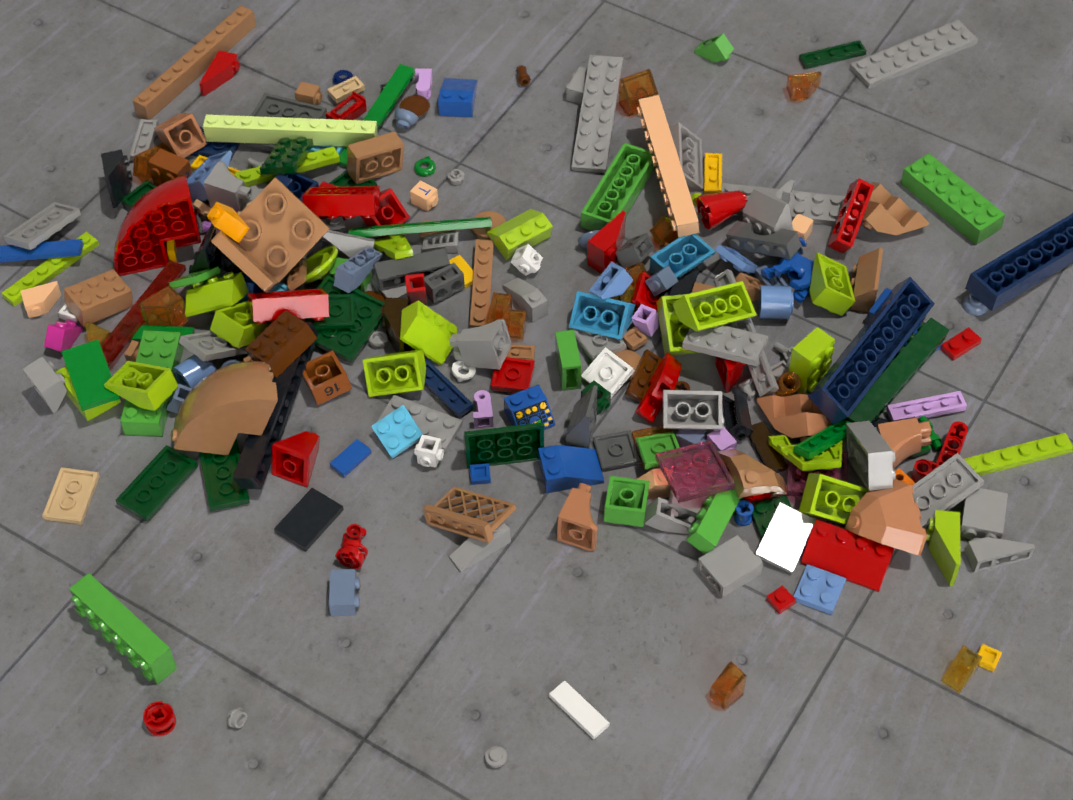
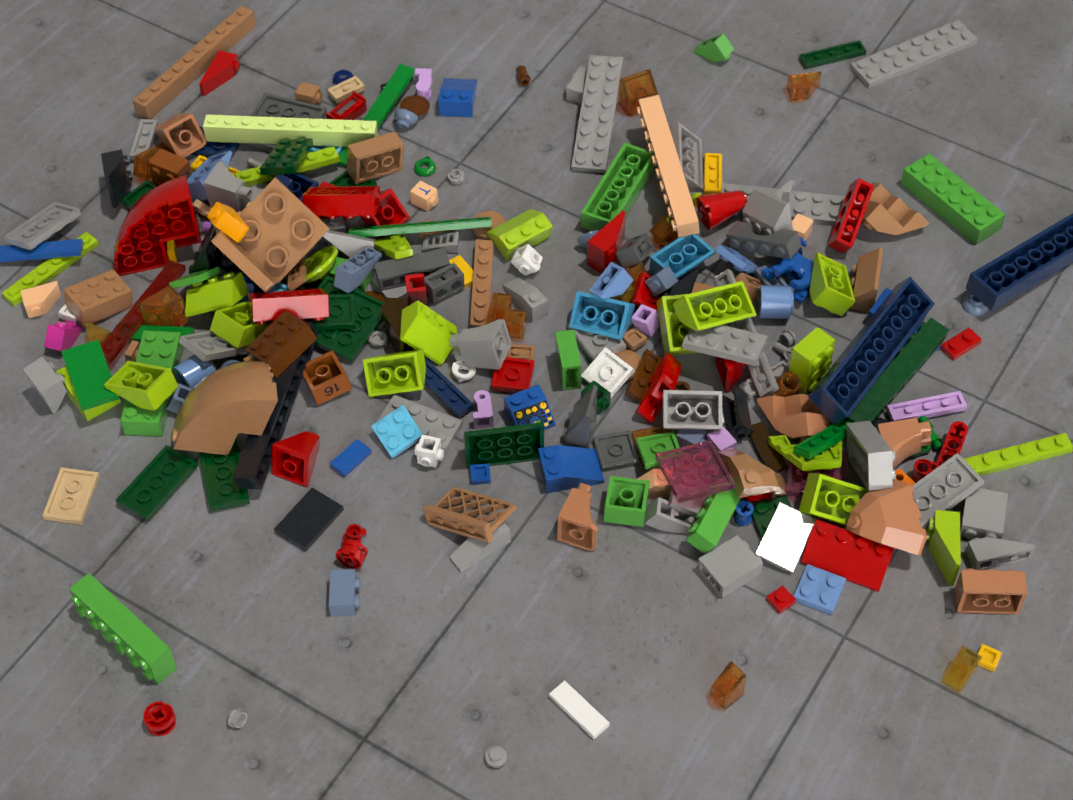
(787, 338): none -> light grey plate
(990, 591): none -> nougat brick

